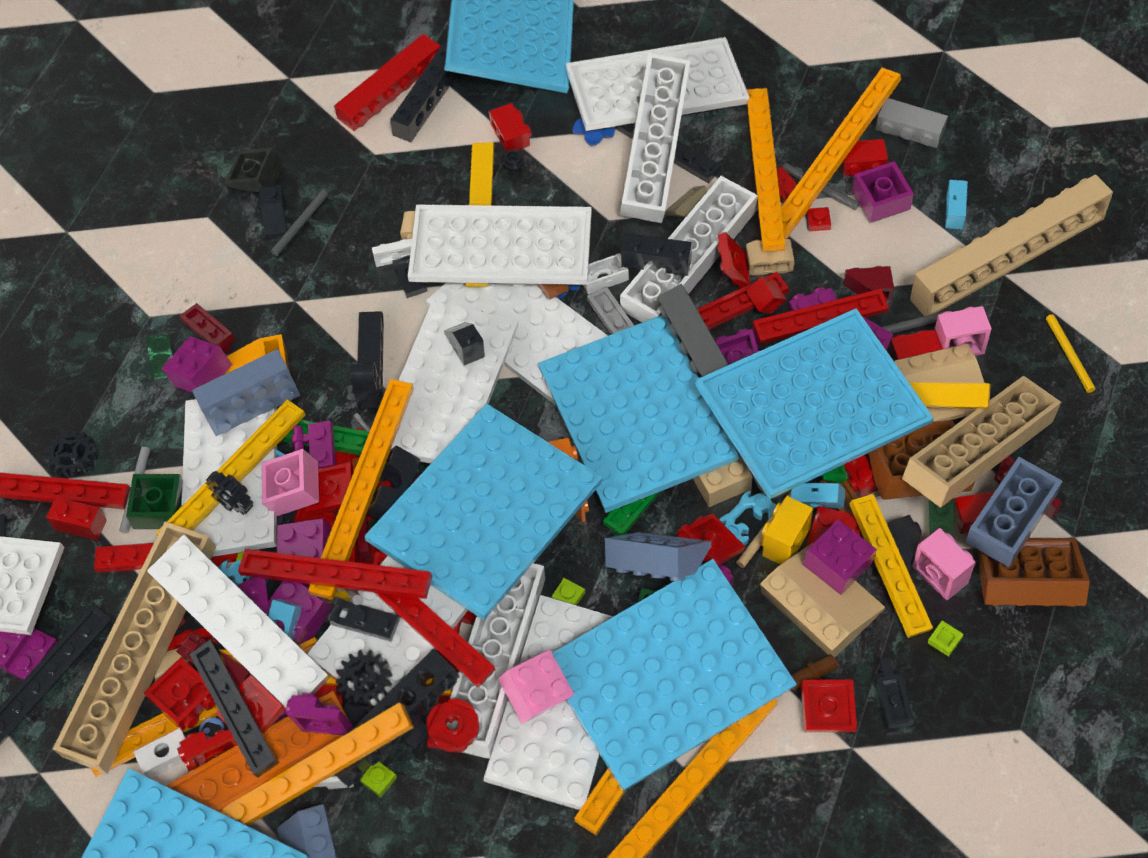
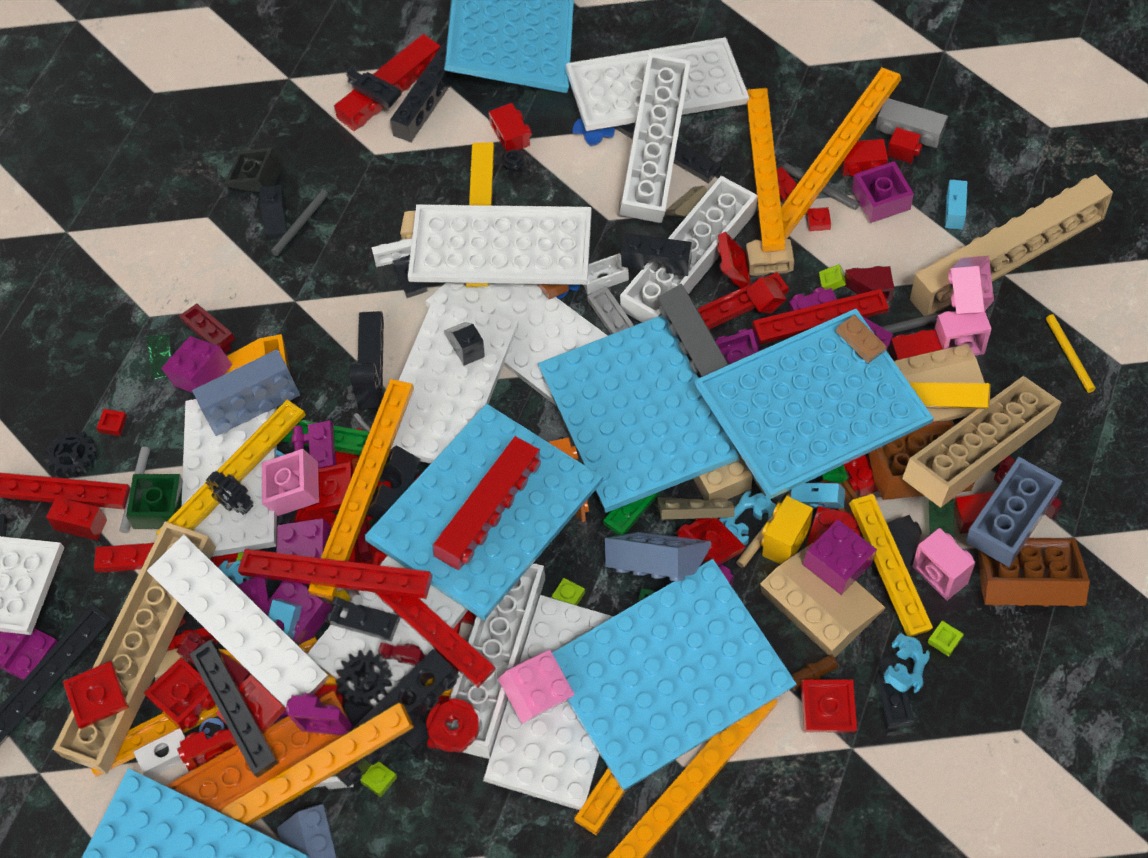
(95, 694): none -> red tile
(111, 422): none -> red tile
(374, 88): none -> black hinge
(407, 654): none -> dark red plate
(487, 503): none -> red brick
(694, 508): none -> dark tan wing
(832, 277): none -> lime plate
(861, 339): none -> medium nougat plate
(898, 676): none -> medium azure helmet
(904, 145): none -> red brick
(971, 284): none -> bright pink brick

